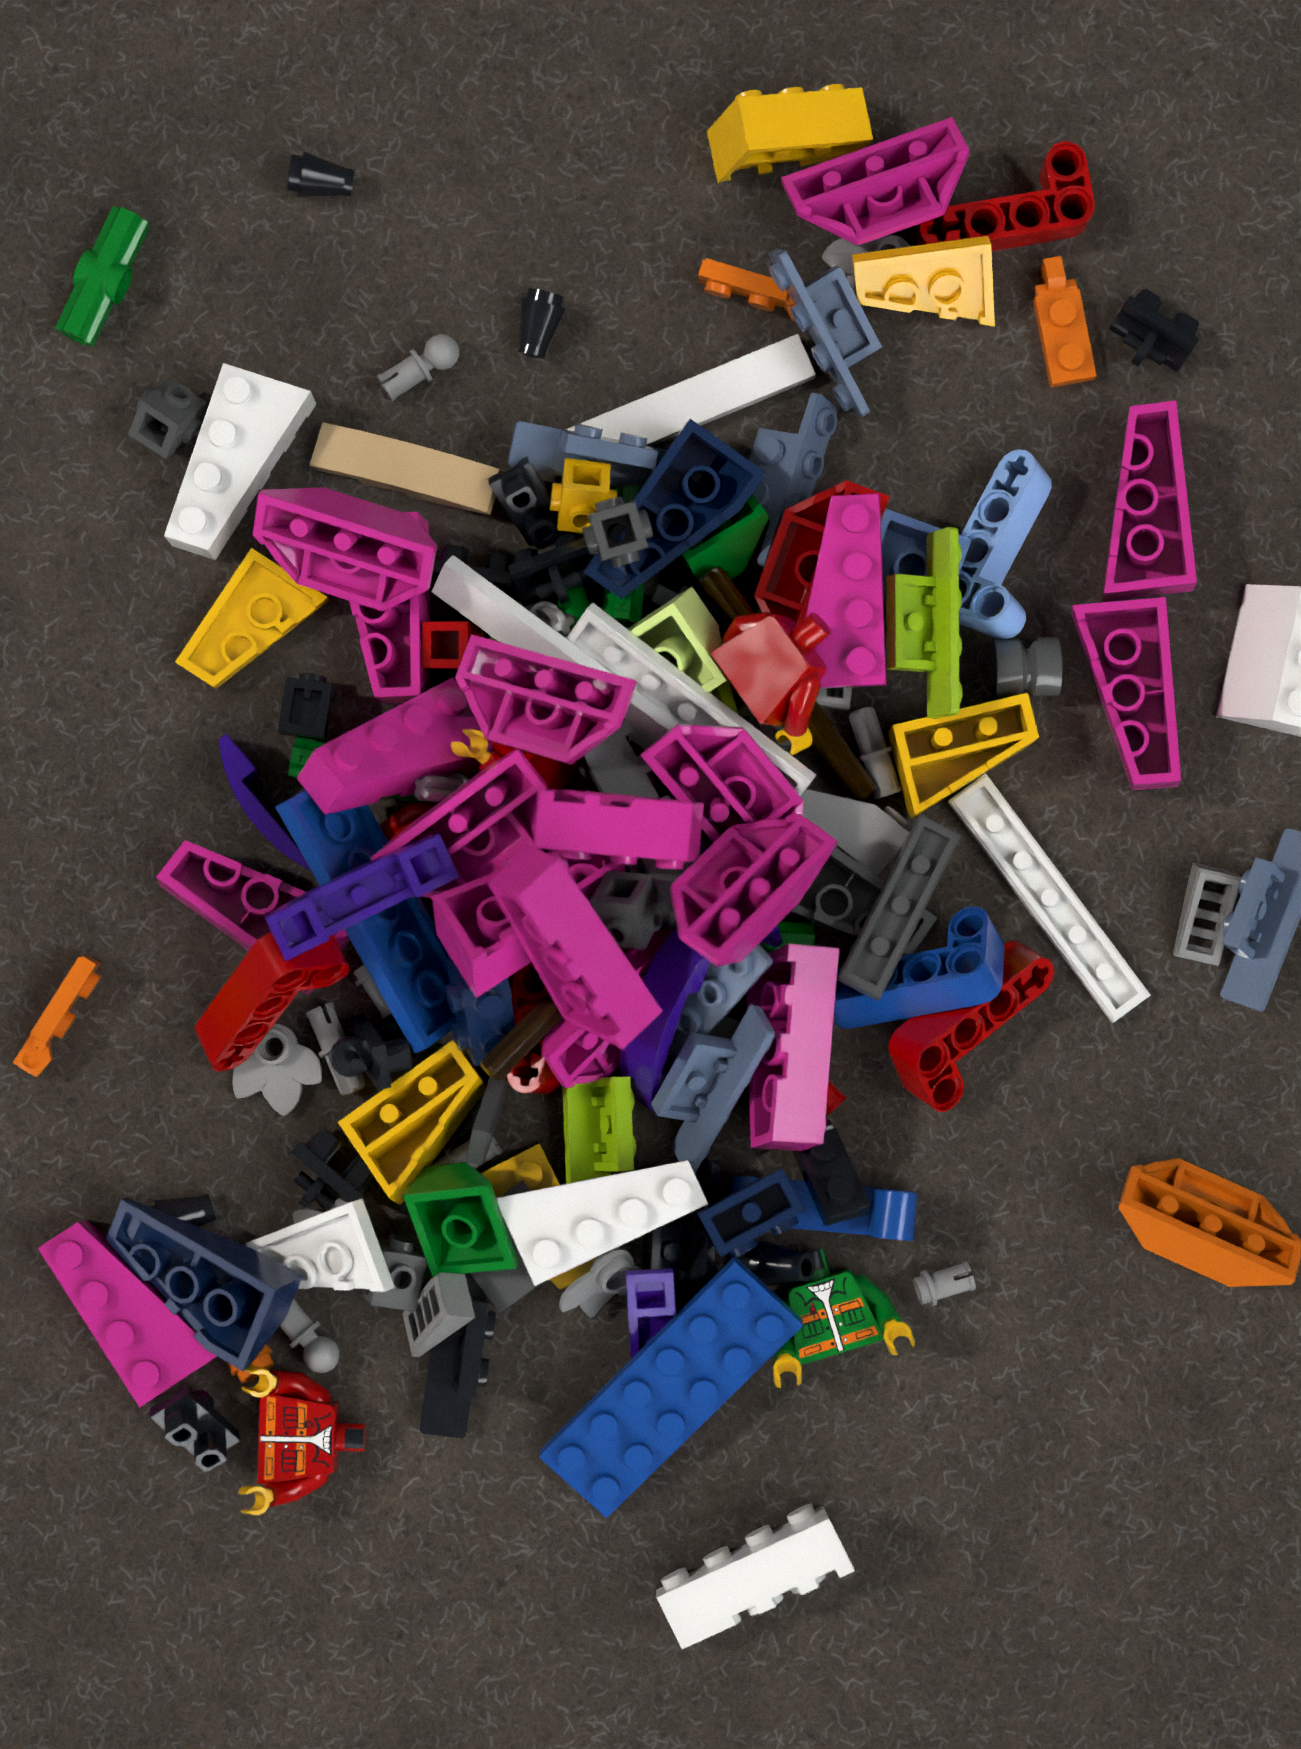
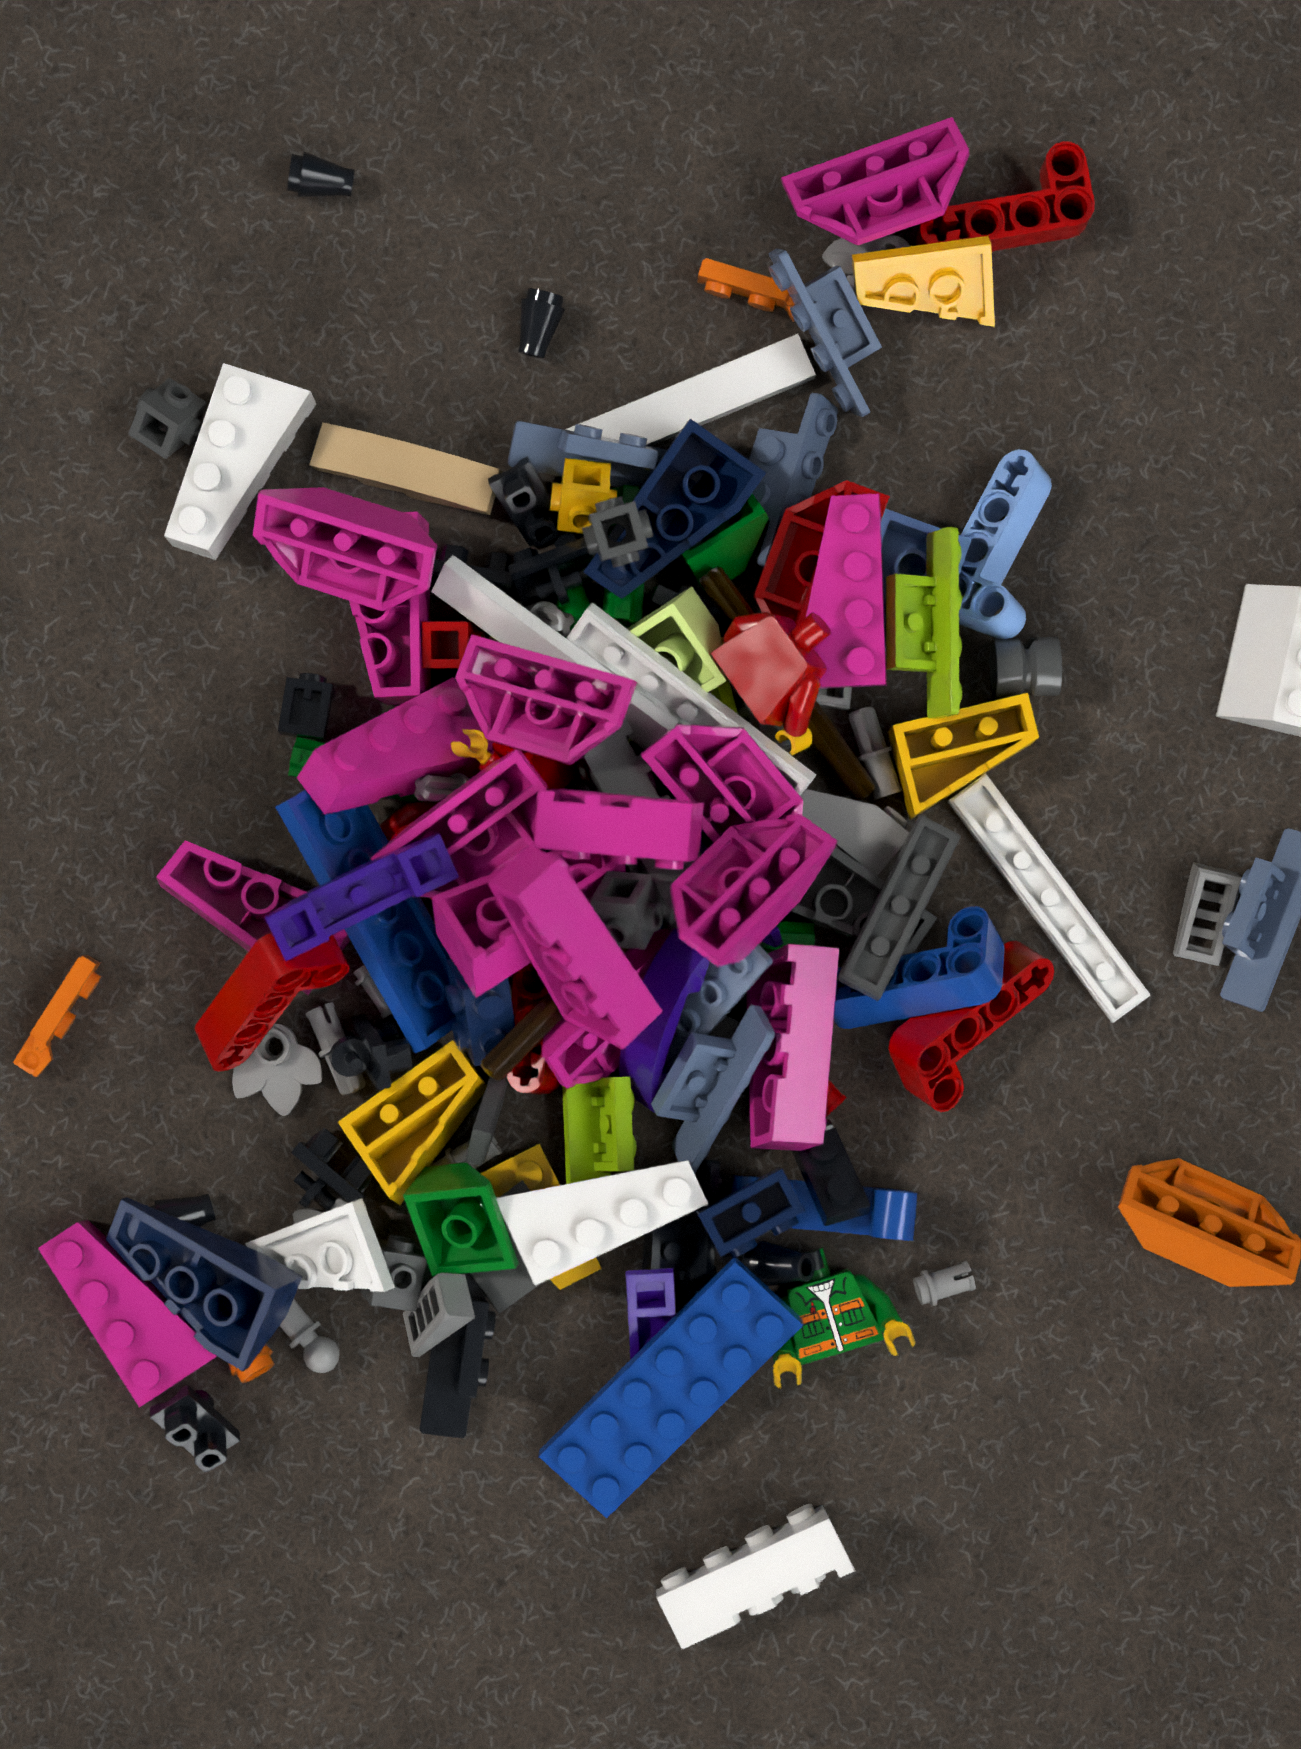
(102, 276): green piece -> none
(240, 773): dark purple slope -> none
(247, 619): yellow wing -> none
(296, 1437): red torso -> none
(439, 353): light grey pin -> none
(600, 1283): light grey plate -> none
(788, 128): yellow wedge -> none
(1062, 327): orange hinge -> none
(1134, 680): dark pink wedge -> none
(1151, 518): dark pink wedge -> none
(1154, 334): black hips -> none

